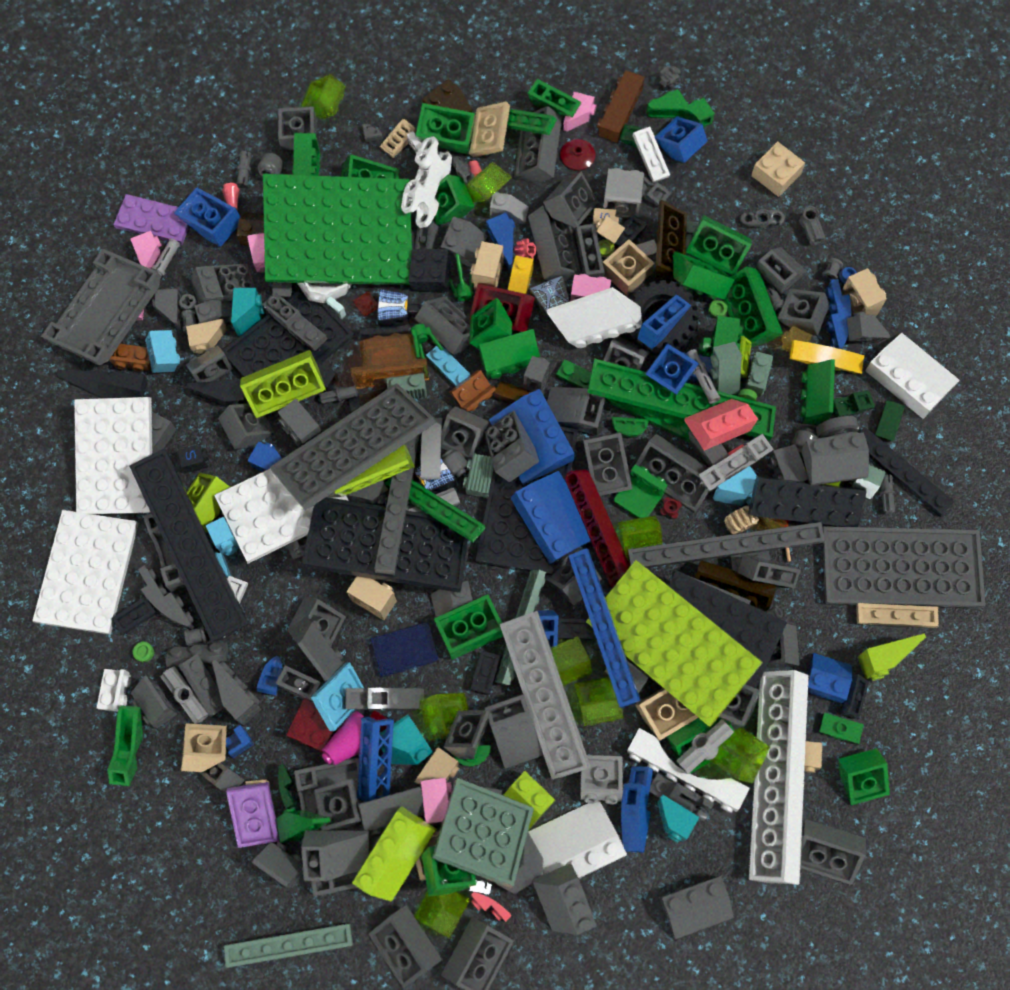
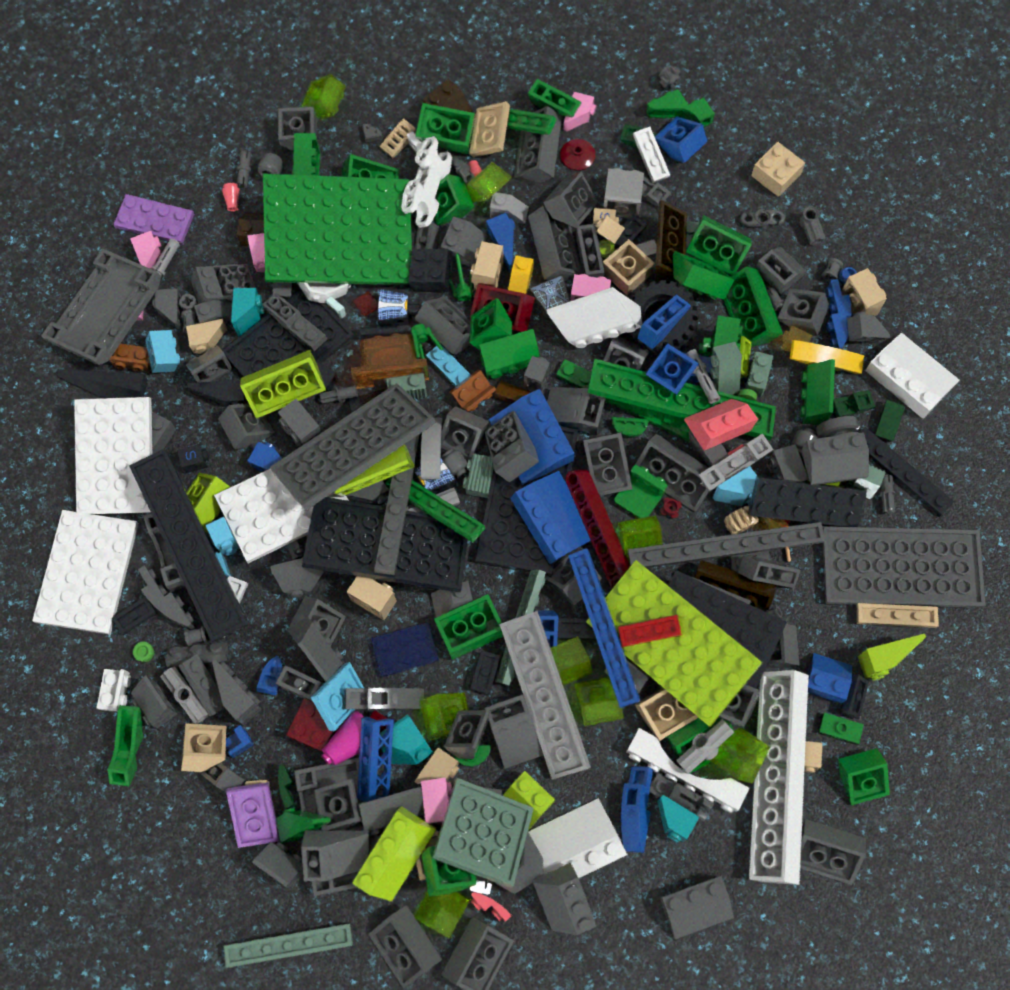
(209, 216): blue slope -> none
(294, 578): none -> dark grey slope
(525, 249): coral gear -> none
(602, 779): light grey plate -> none
(621, 106): reddish brown brick -> none
(650, 631): none -> red tile
(717, 308): bright green tile -> none

